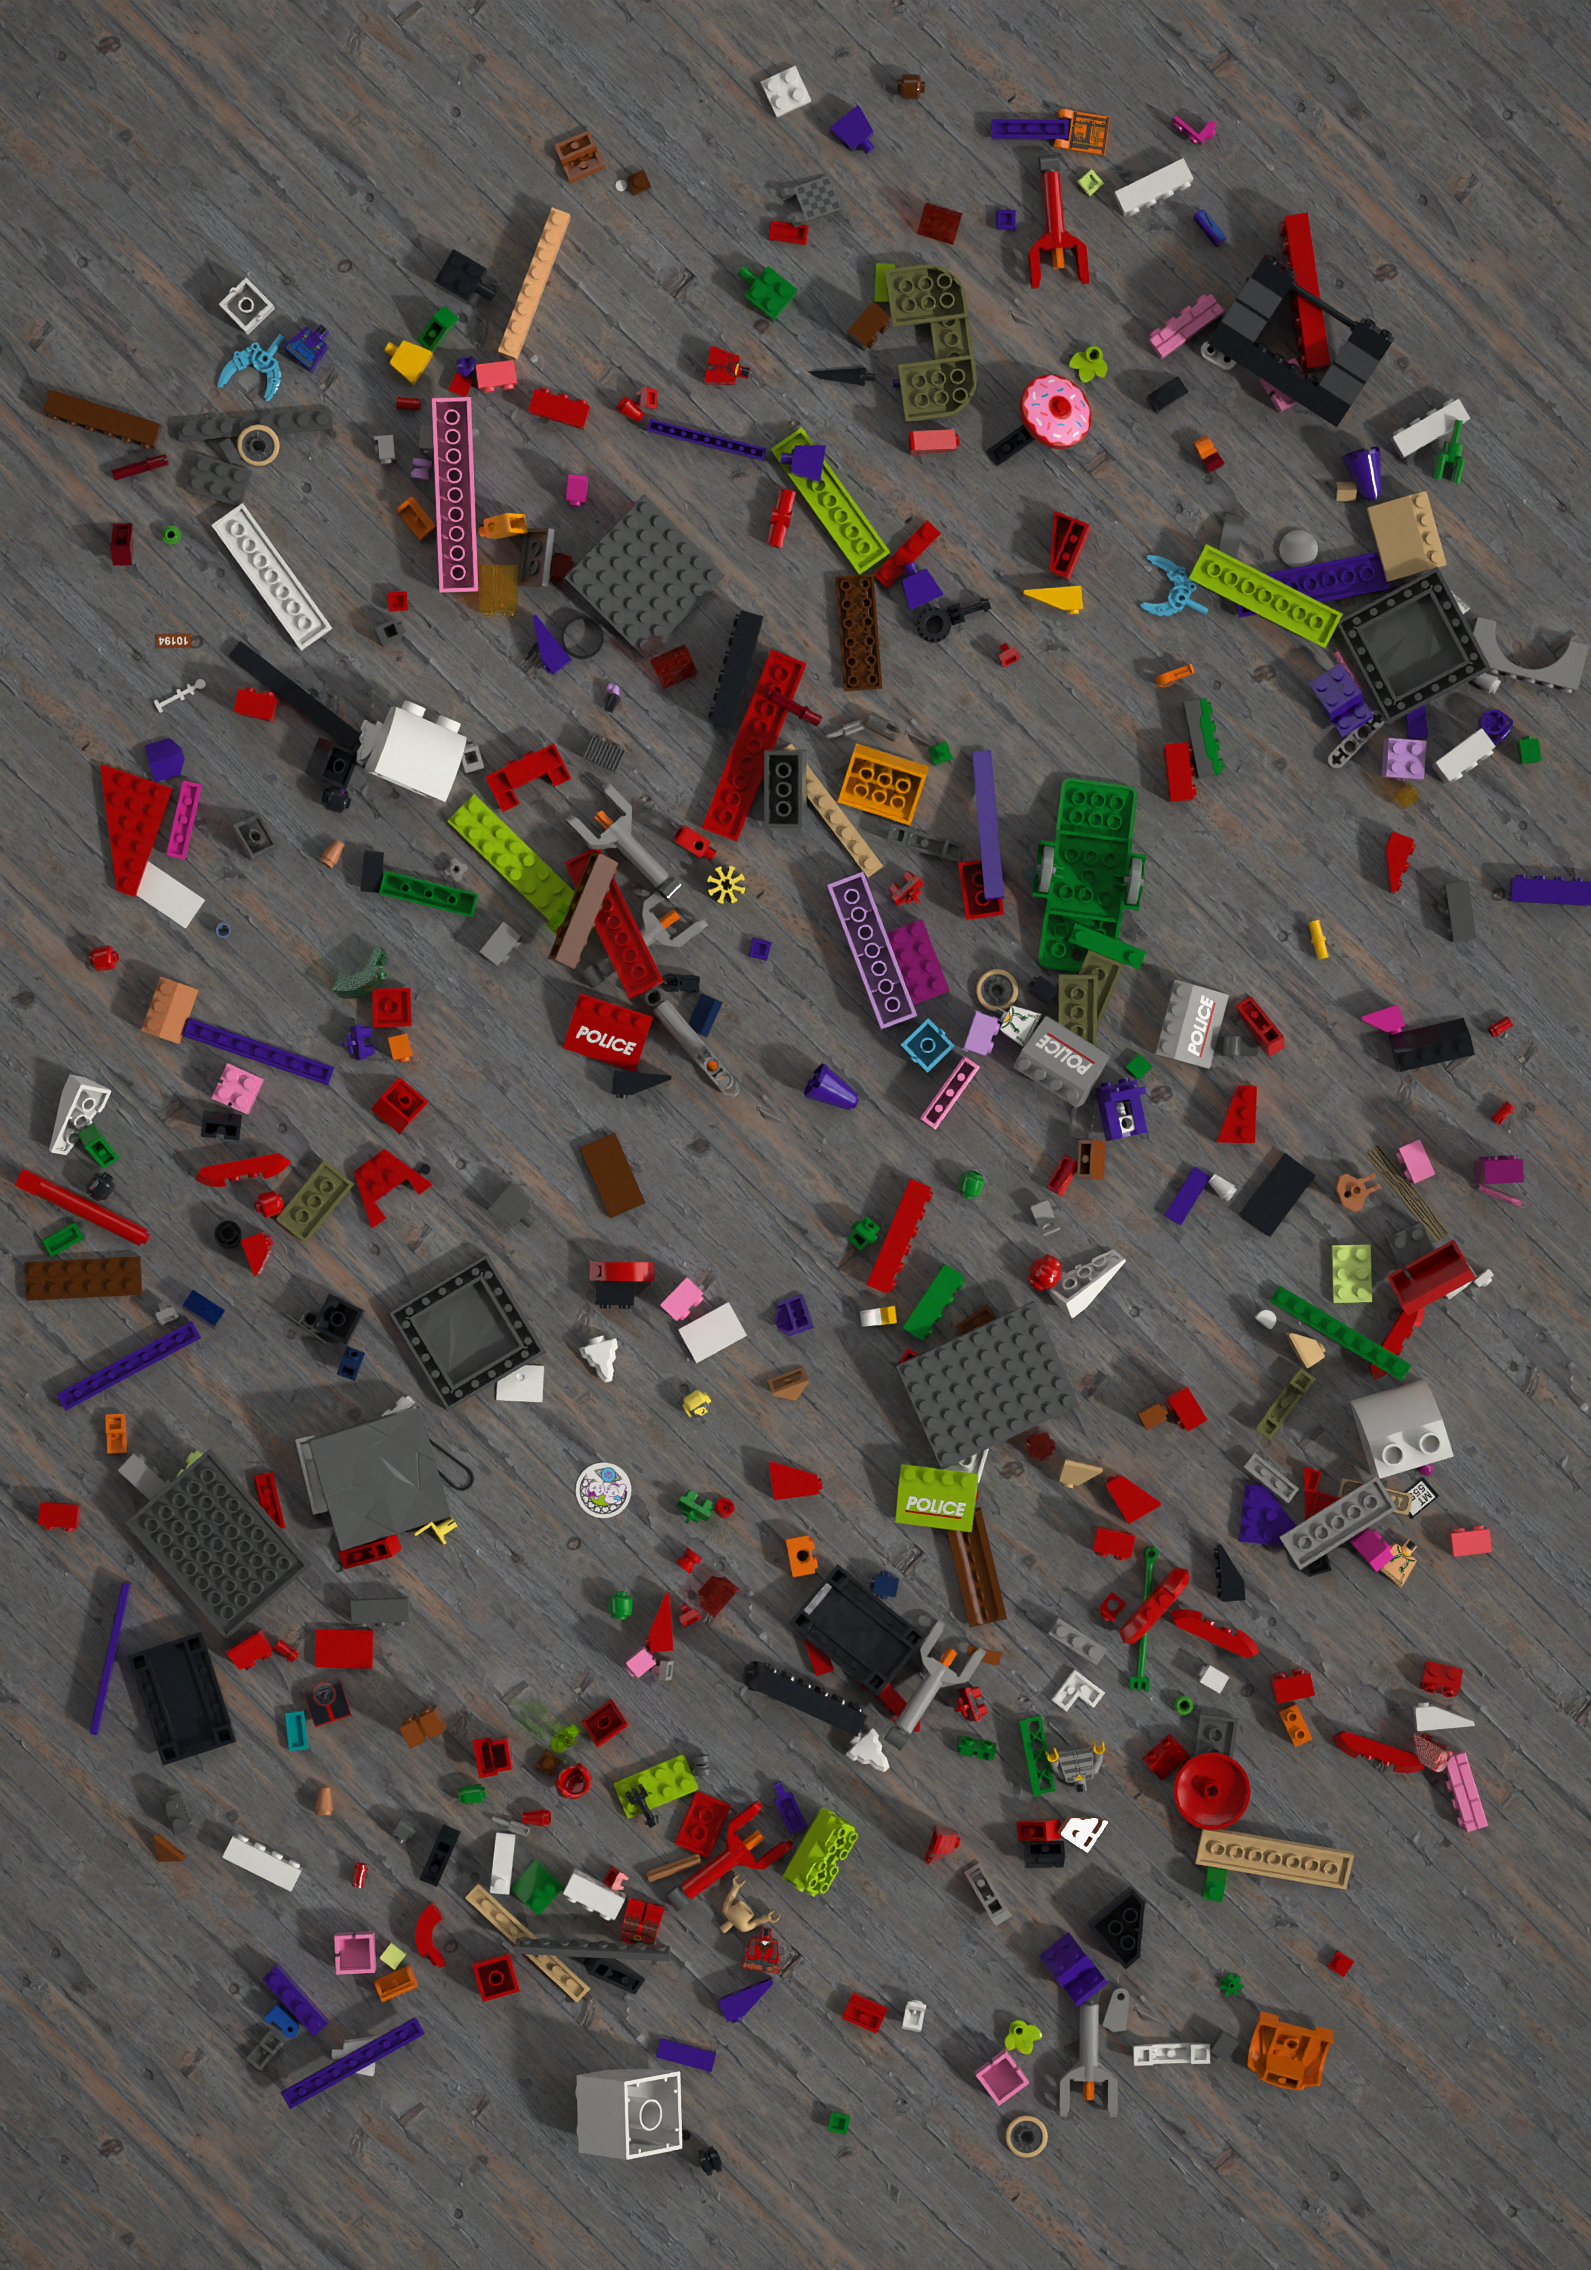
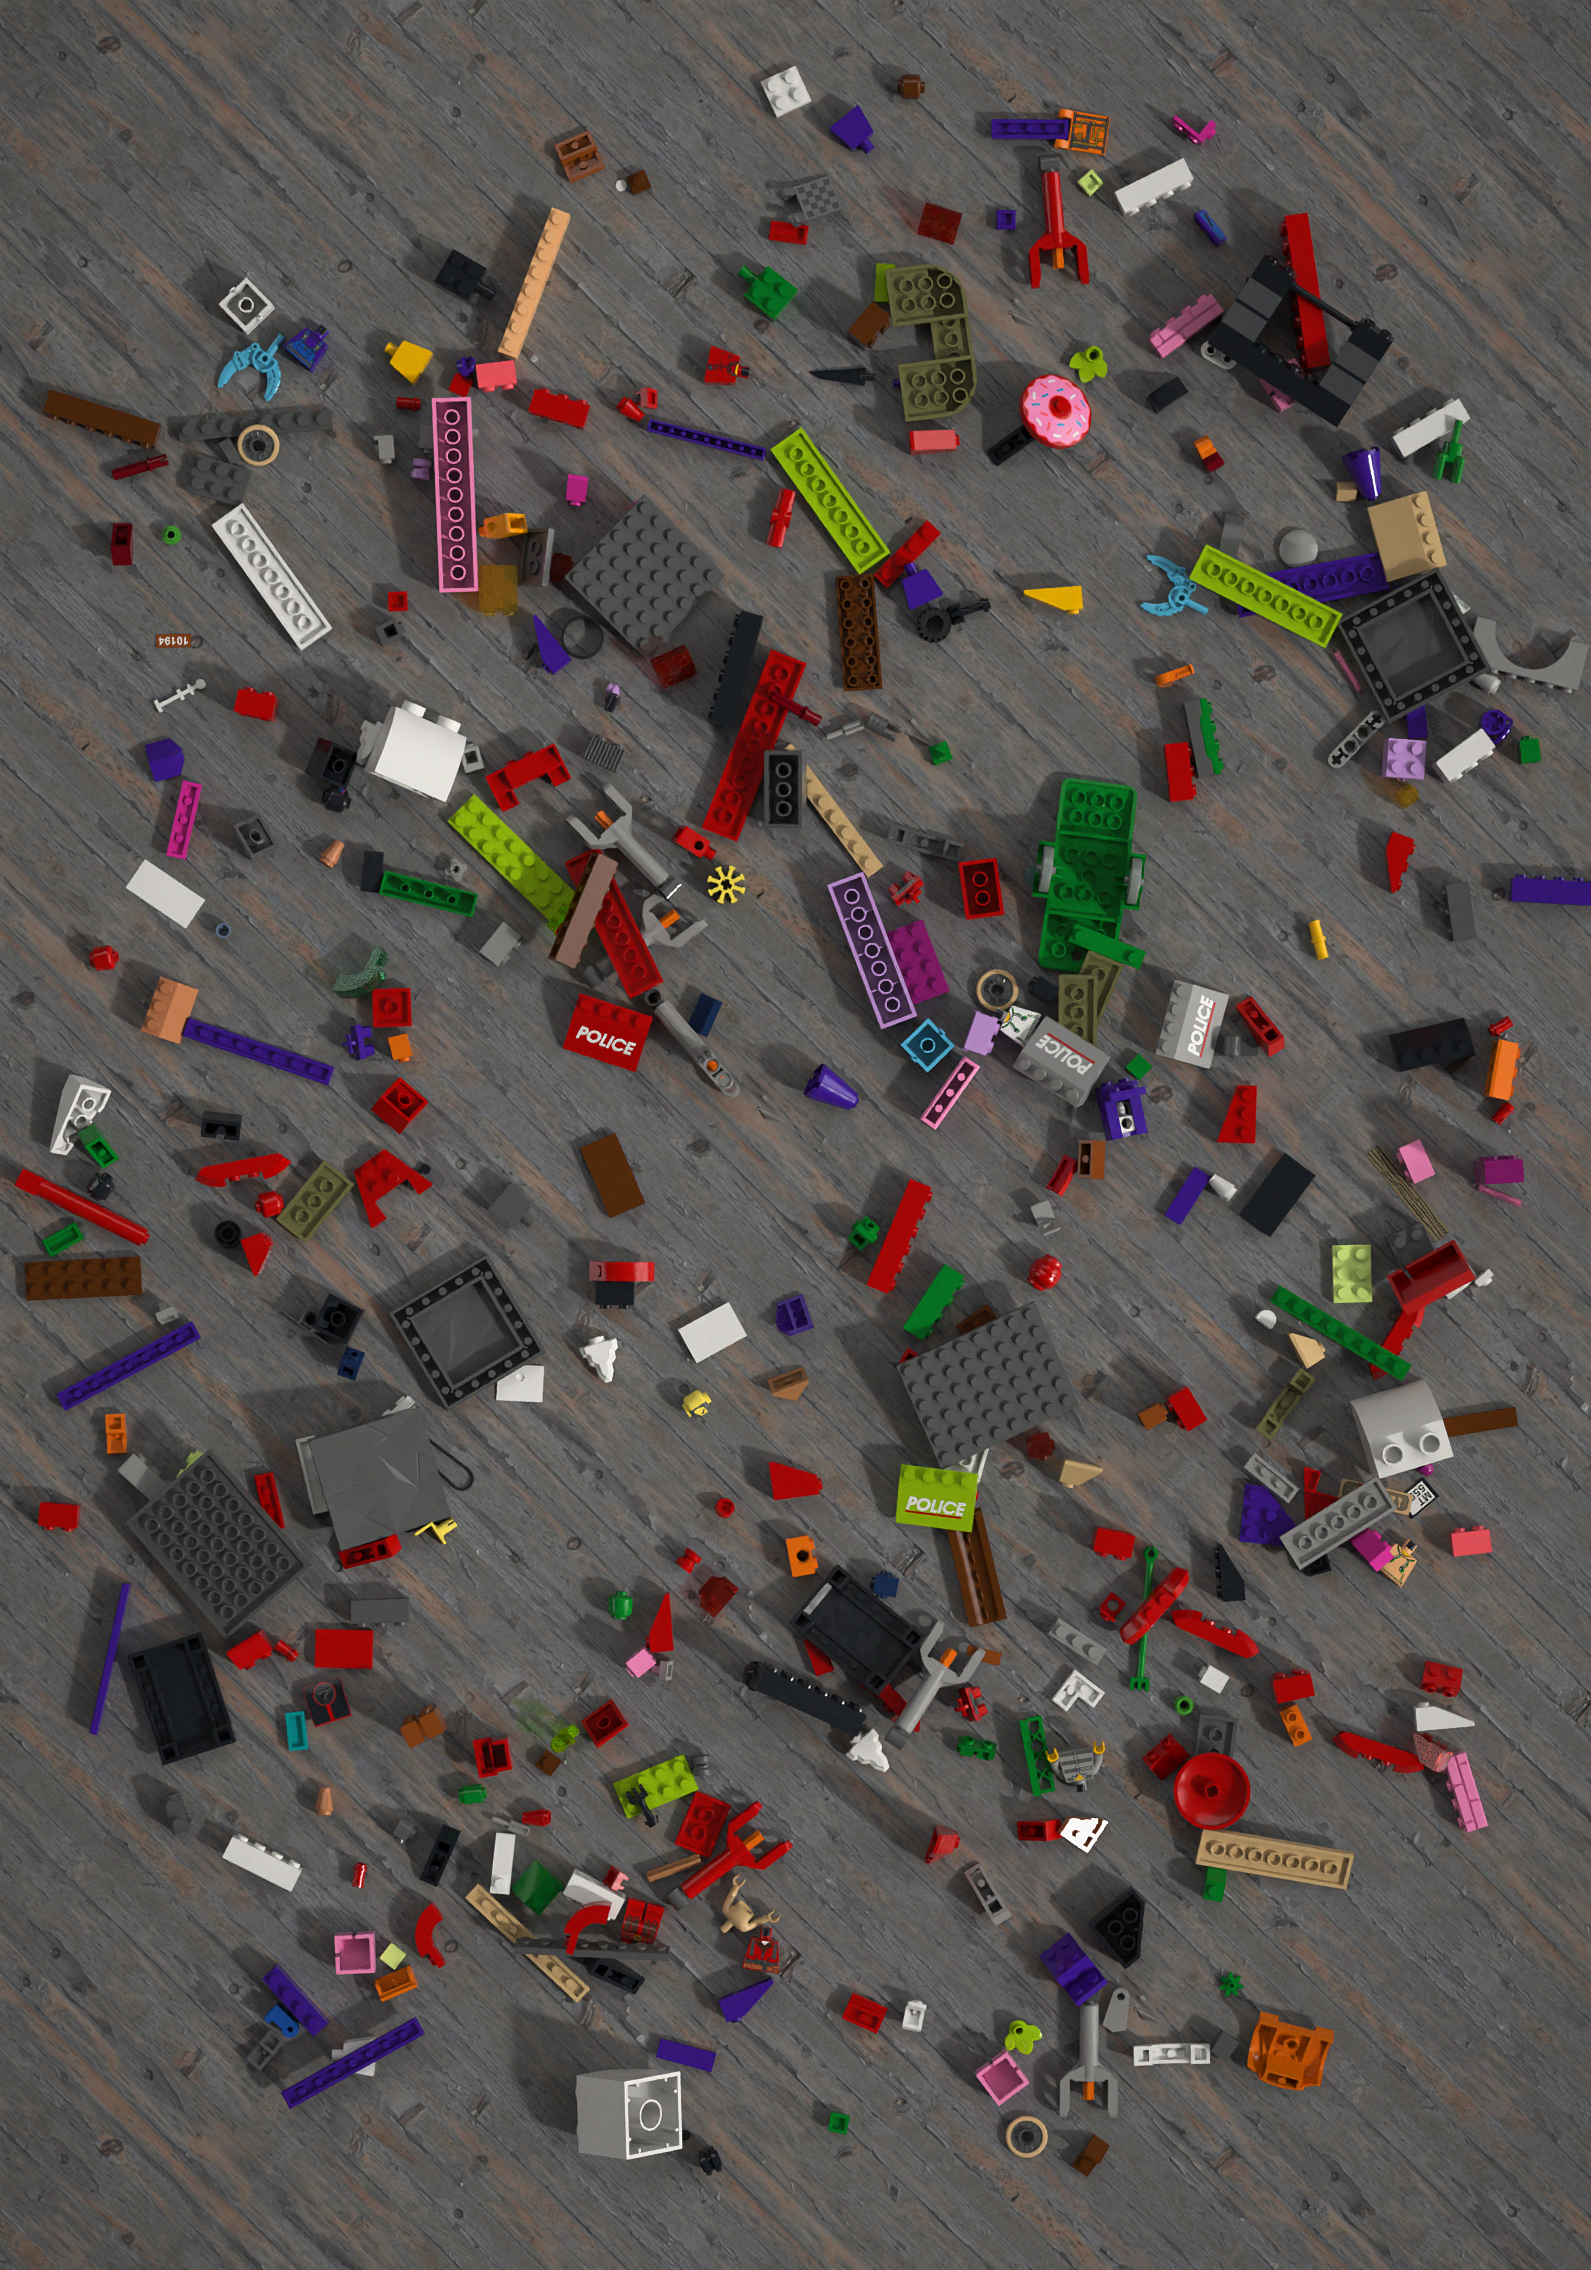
(133, 819): red wing -> none
(166, 1850): dark orange slope -> none
(203, 1309): clear blue hinge -> none
(238, 1088): bright pink piece -> none
(295, 695): black tile -> none
(416, 518): orange hinge -> none
(437, 328): green slope -> none
(496, 1976): red brick -> none
(573, 1781): red hair -> none
(587, 1914): none -> red arch
(603, 1490): sticker -> none
(632, 1082): black slope -> none
(682, 1299): bright pink piece -> none
(683, 982): black piece -> none
(689, 1616): red tile -> none
(692, 1510): green hips -> none
(759, 949): dark purple tile -> none
(789, 1810): dark purple plate -> none
(806, 461): dark purple torso -> none
(815, 1859): lime brick -> none
(878, 1316): leg -> none
(883, 784): light orange slope -> none
(970, 1184): green head -> none
(988, 825): dark purple tile -> none
(1008, 655): red tile -> none
(1044, 1854): black brick -> none
(1067, 544): red wedge -> none
(1082, 1285): white wedge -> none
(1090, 2155): none -> reddish brown slope
(1130, 1498): red slope -> none
(1340, 1963): red plate -> none
(1341, 700): dark purple bracket -> none
(1356, 1190): nougat hinge -> none
(1385, 1020): dark pink slope -> none
(1481, 1421): none -> reddish brown tile
(1502, 1070): none -> orange slope

